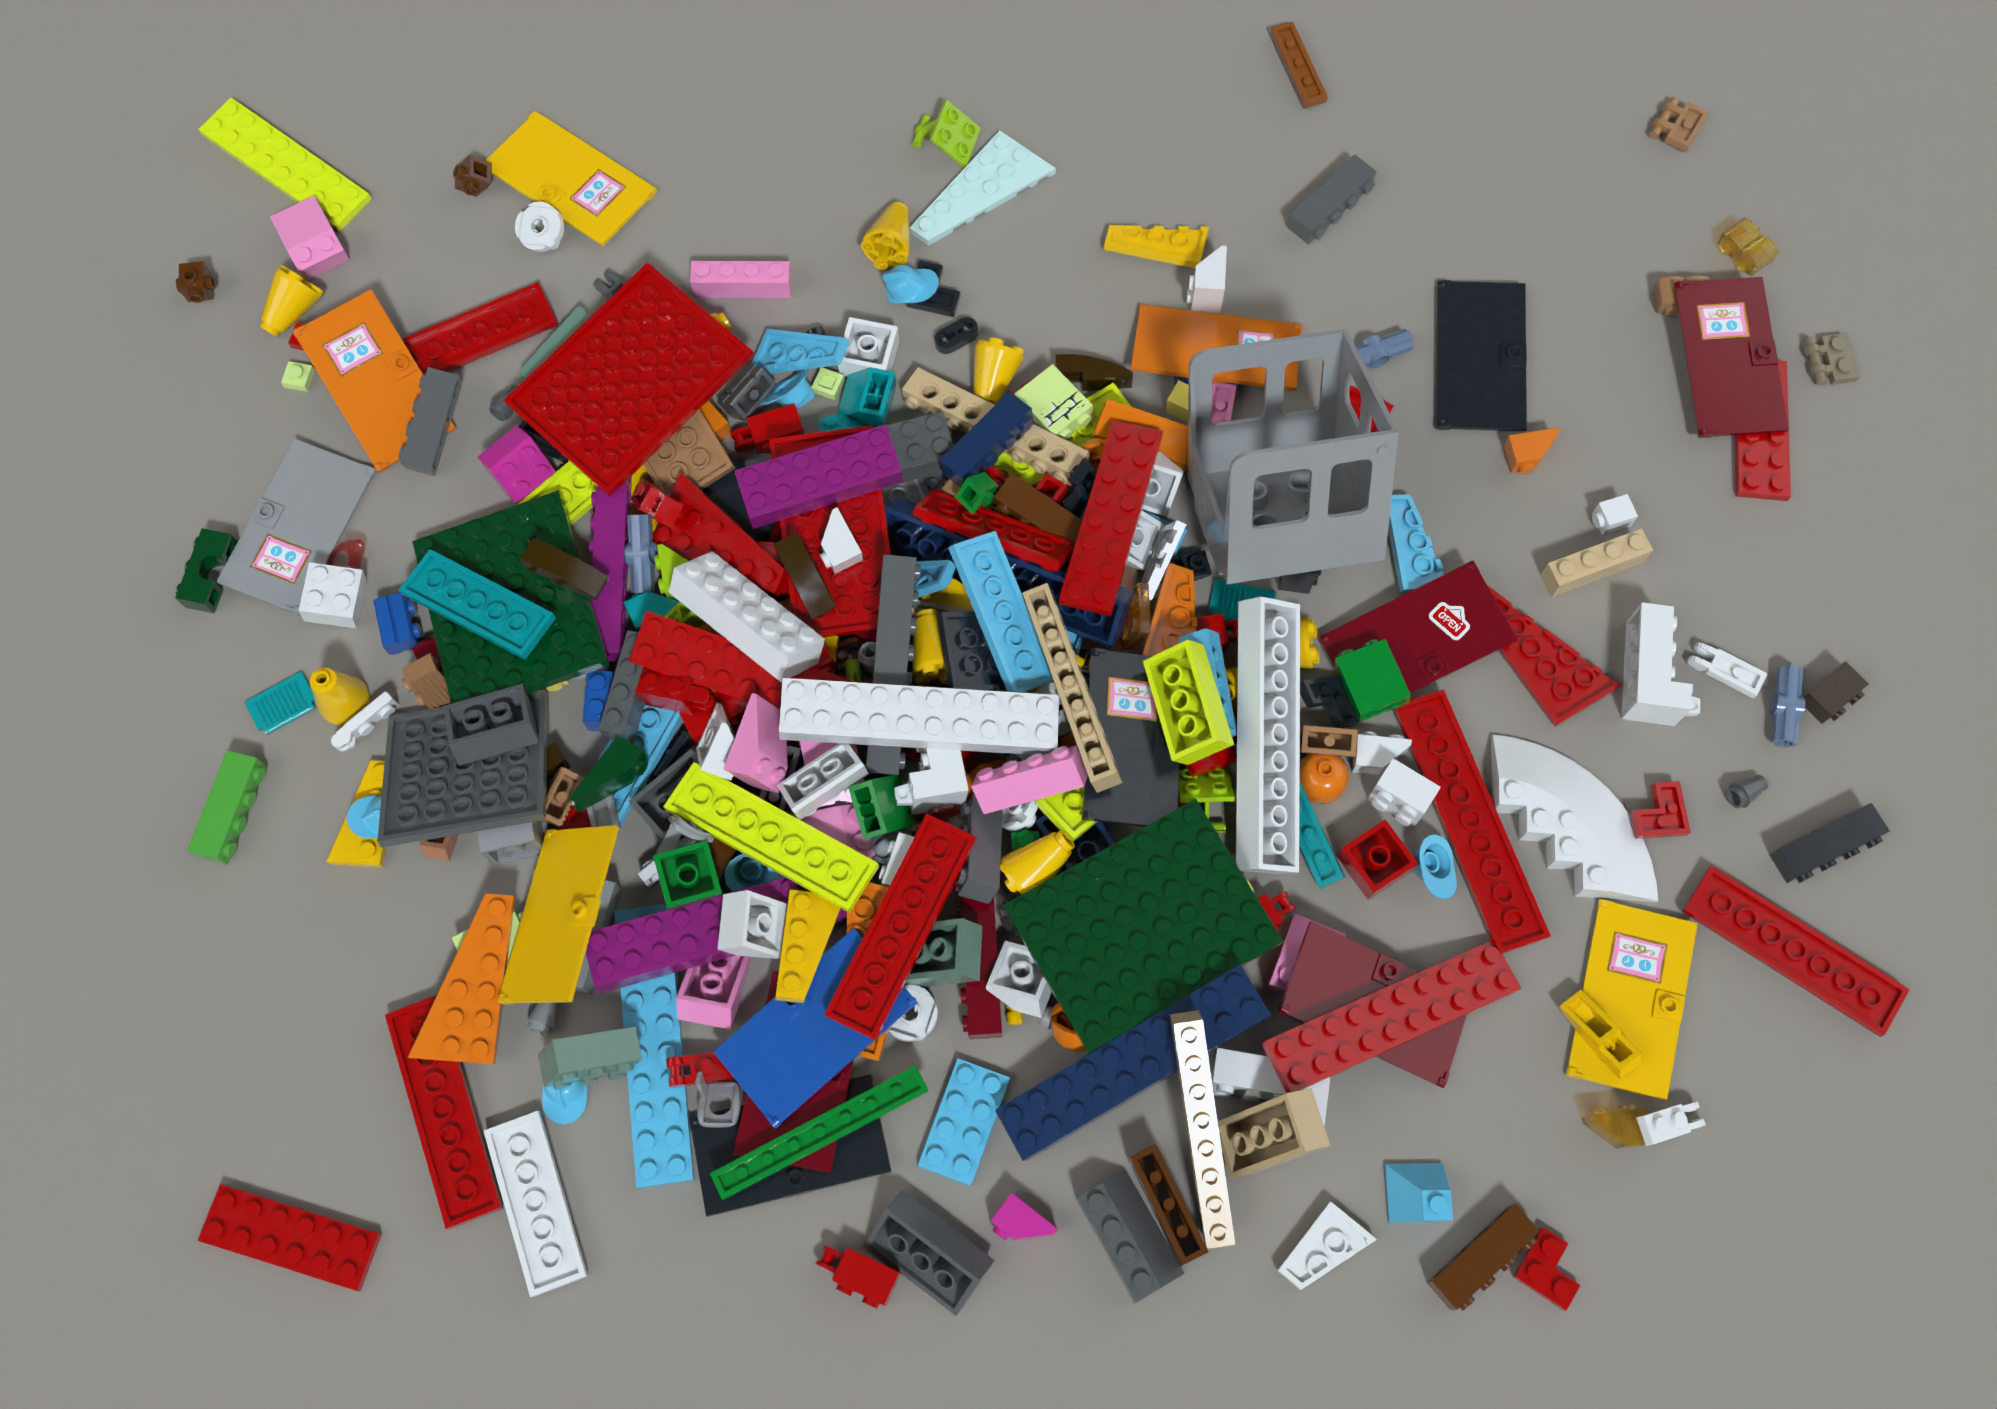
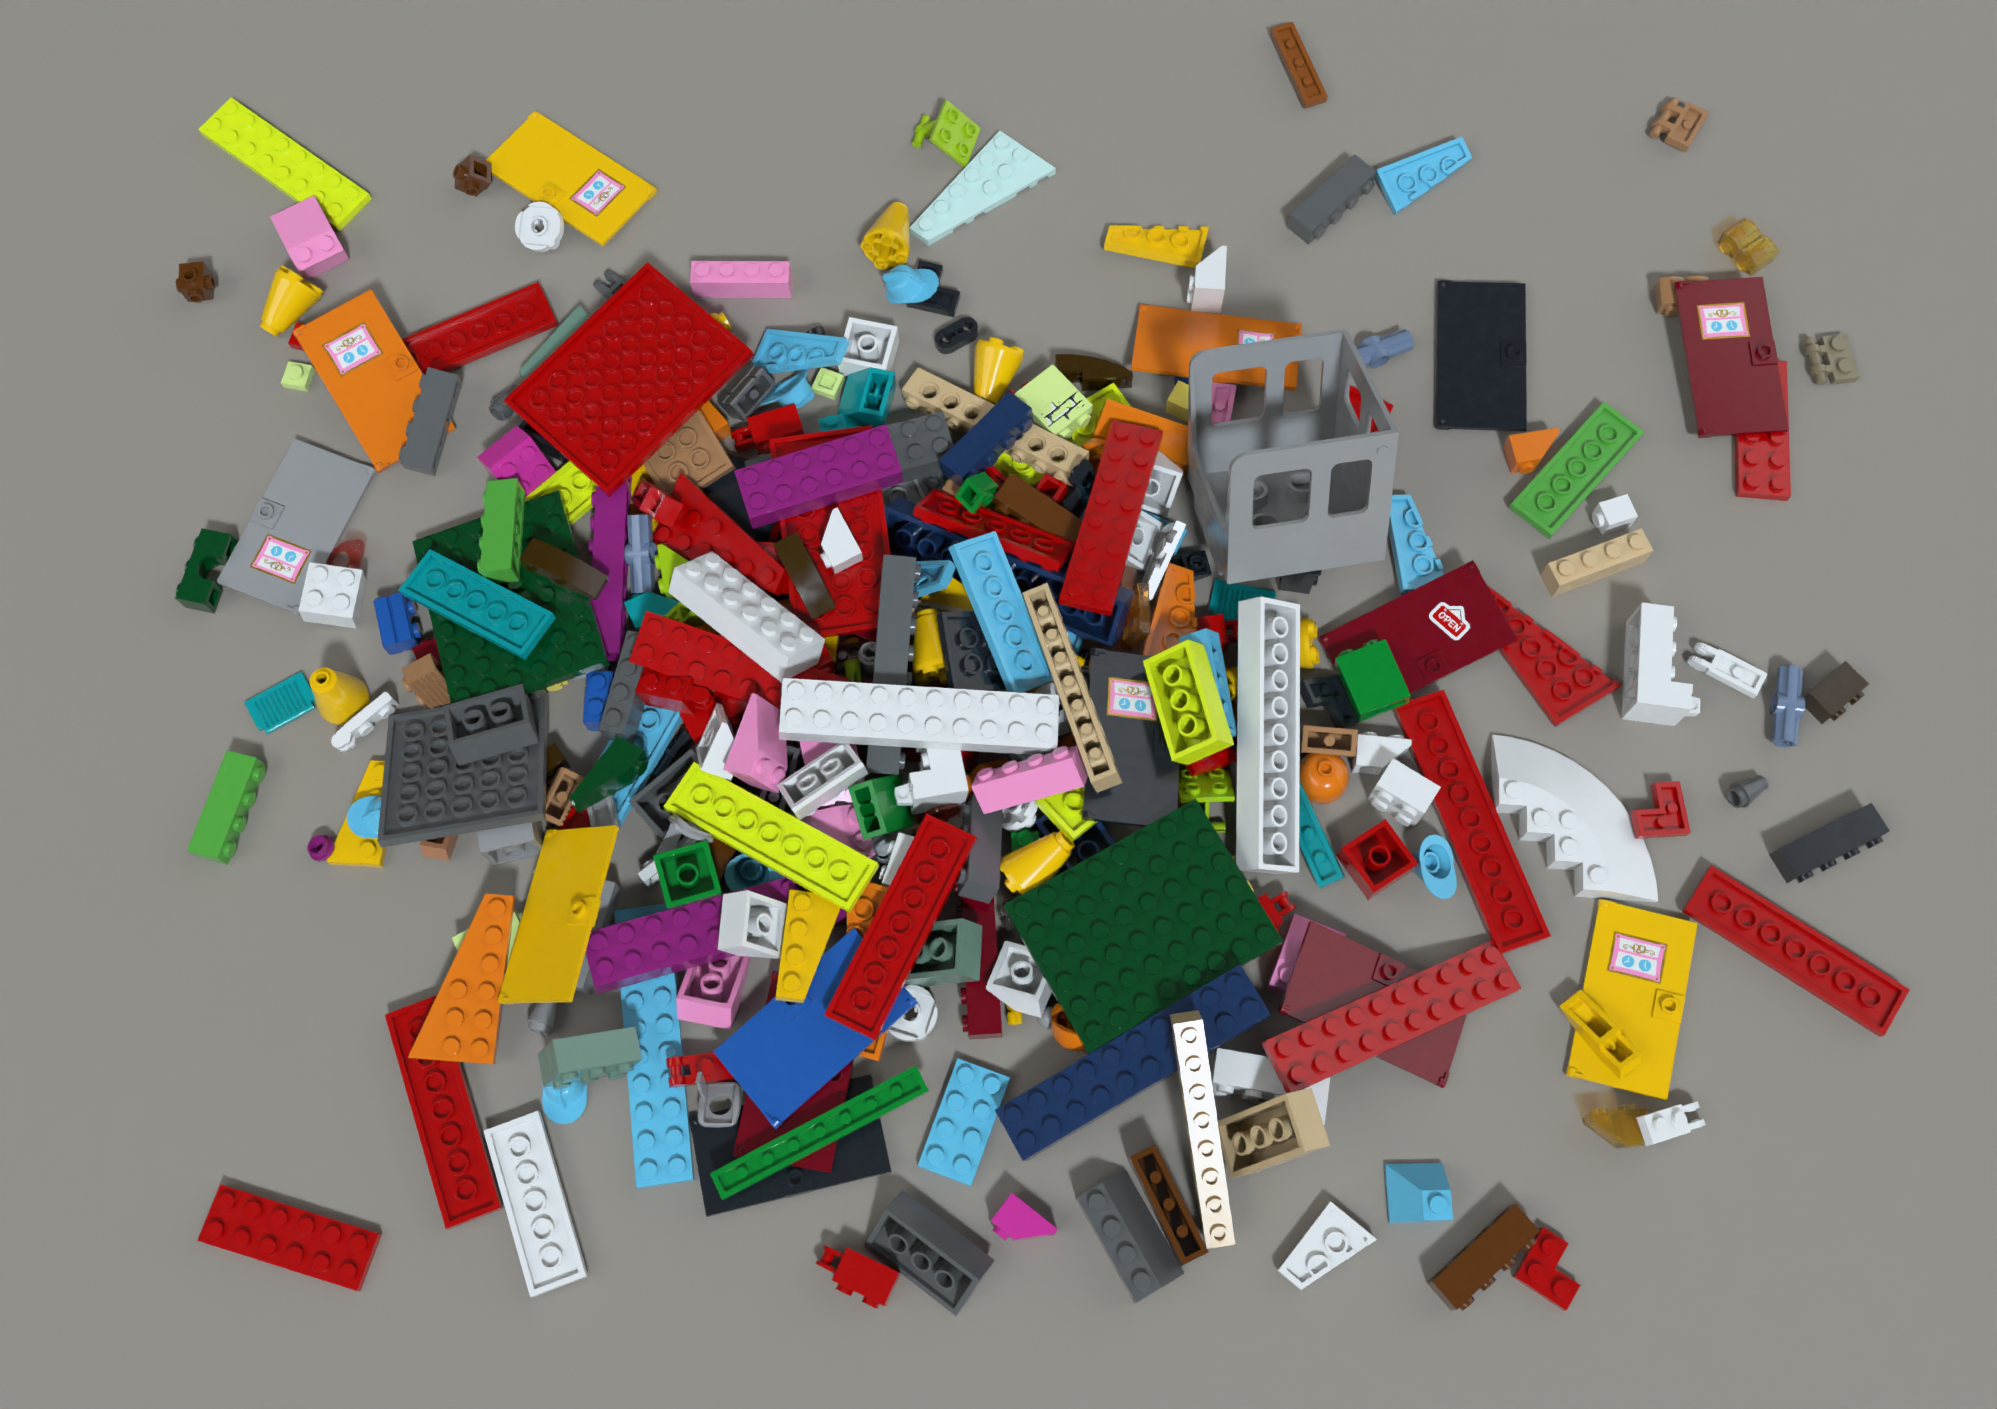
(321, 847): none -> magenta plate
(502, 531): none -> bright green brick
(1417, 174): none -> medium azure wing
(1576, 470): none -> bright green plate

